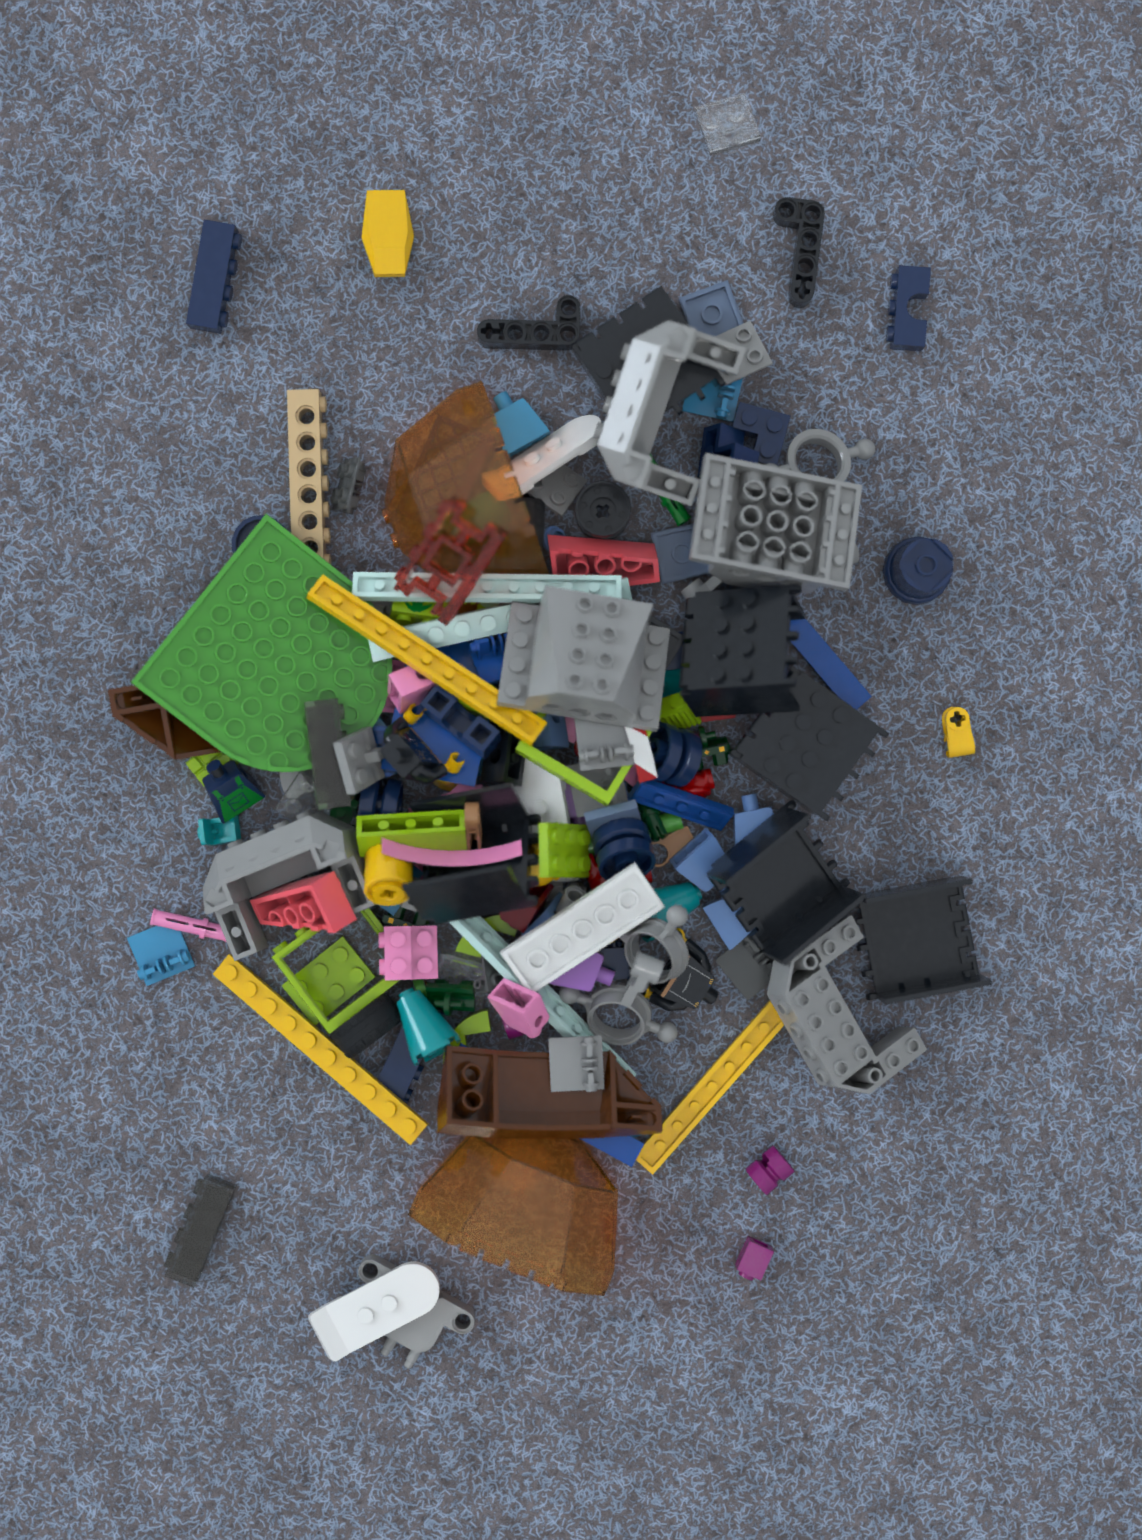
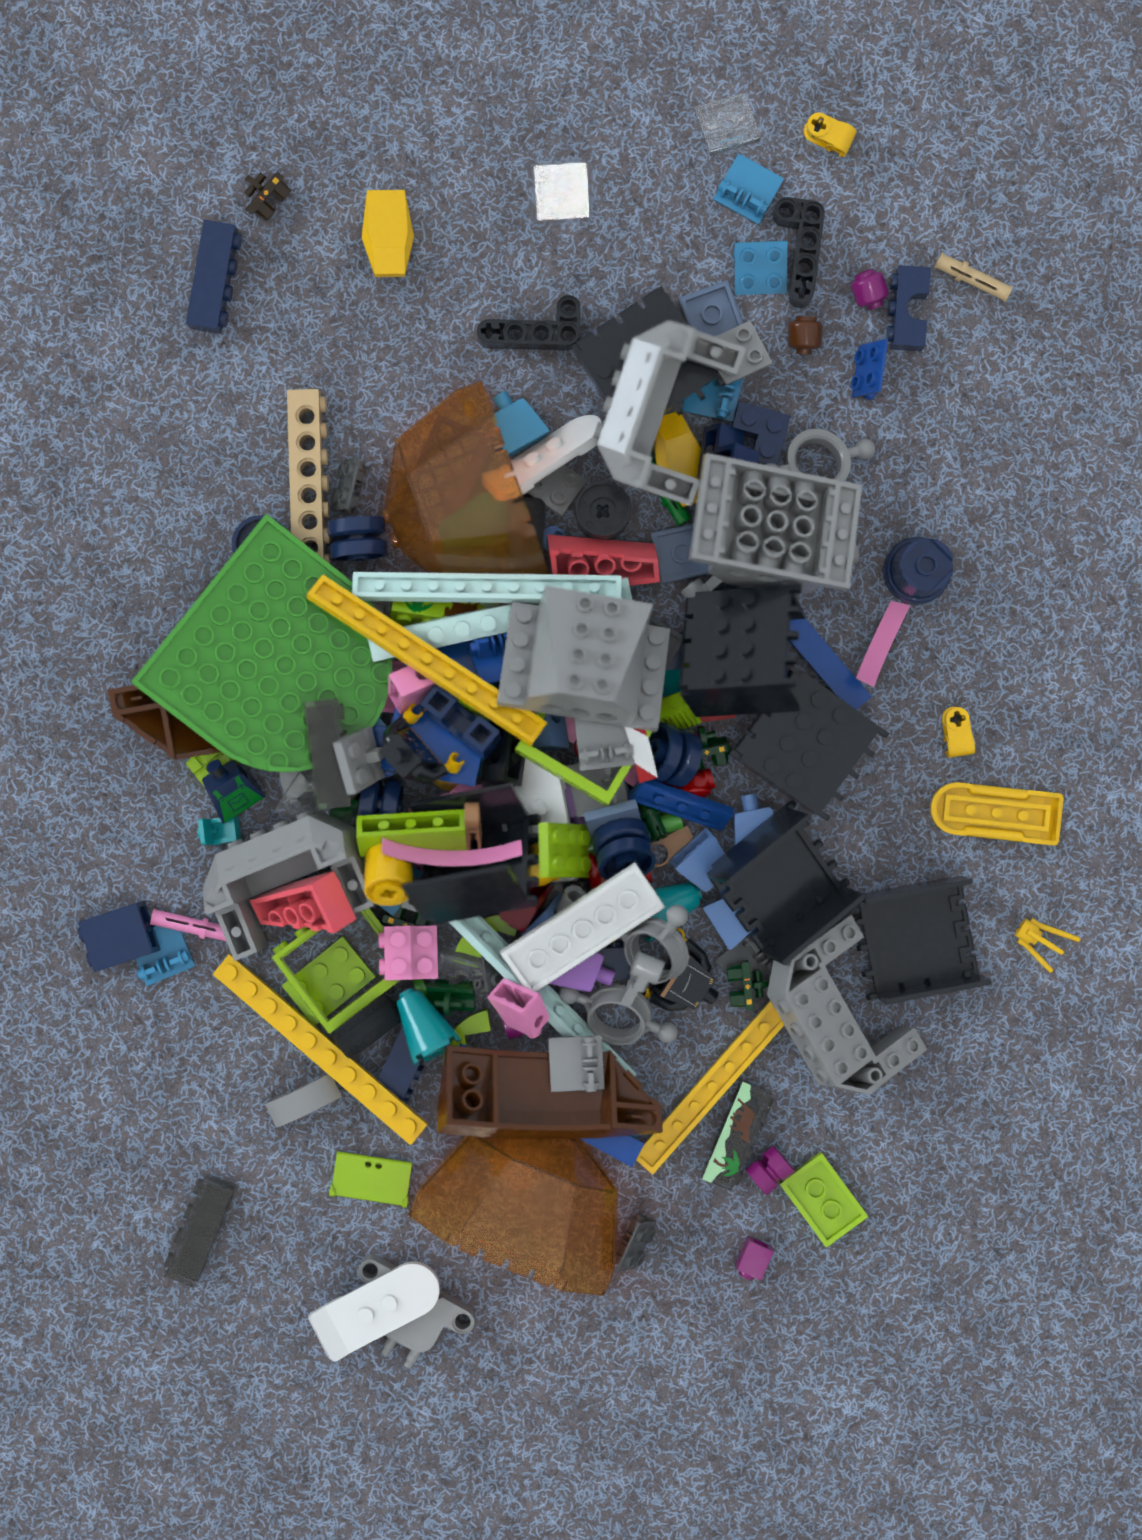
(118, 936): none -> dark blue brick
(258, 204): none -> dark brown hips
(303, 1100): none -> light grey brick
(356, 538): none -> dark blue wheel
(371, 1183): none -> lime door
(467, 572): clear red fence -> none
(561, 191): none -> clear hinge
(632, 1254): none -> dark grey hinge
(677, 447): none -> yellow piece
(736, 1135): none -> brick
(742, 973): none -> dark green hips
(748, 189): none -> dark azure hinge
(760, 267): none -> dark azure hinge
(805, 334): none -> reddish brown head
(823, 1199): none -> lime plate
(832, 134): none -> yellow piece
(869, 289): none -> magenta head
(869, 369): none -> blue hinge
(882, 642): none -> bright pink sticker
(998, 813): none -> yellow piece
(1000, 291): none -> tan pin
(1030, 933): none -> yellow plant

